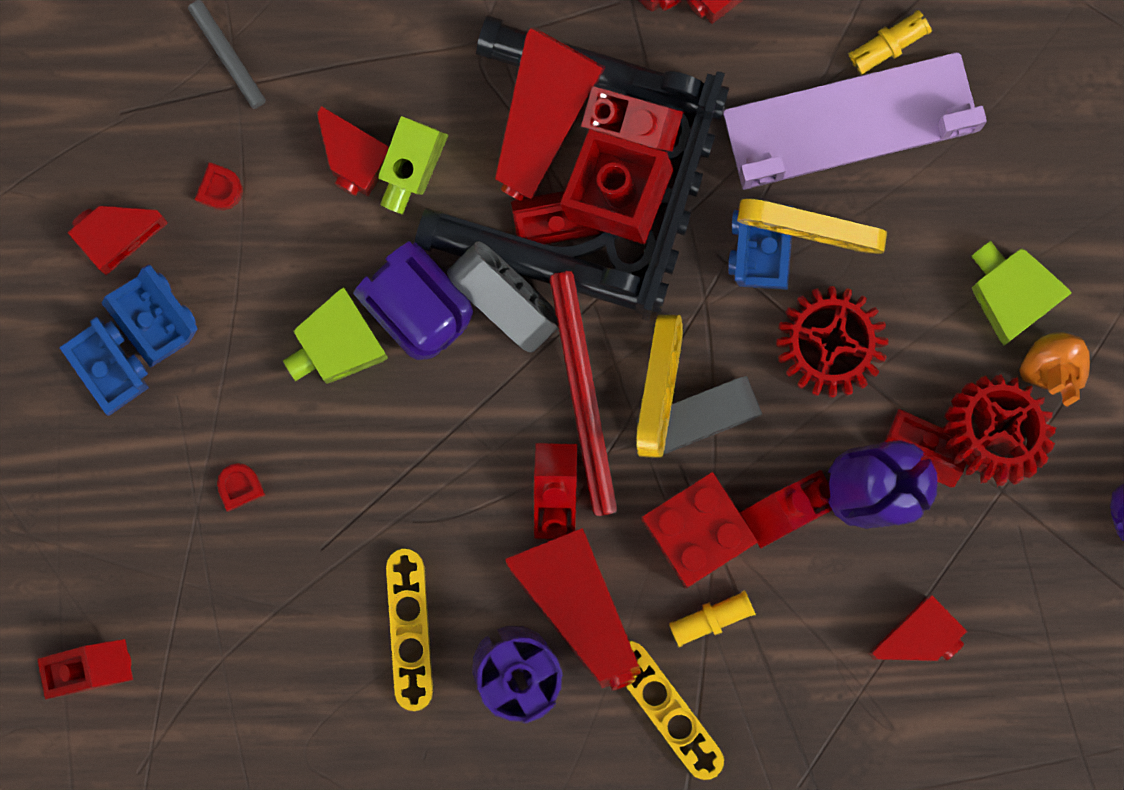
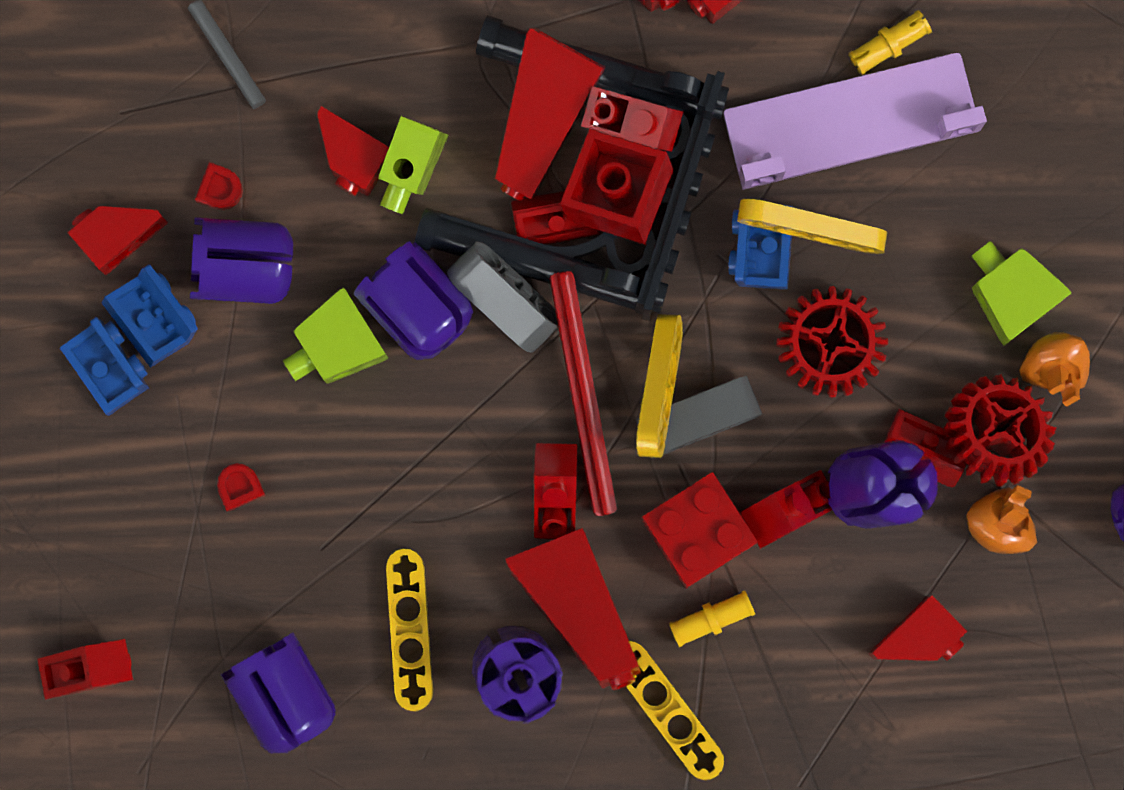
(237, 261): none -> dark purple cylinder
(281, 696): none -> dark purple cylinder
(1003, 522): none -> orange piece

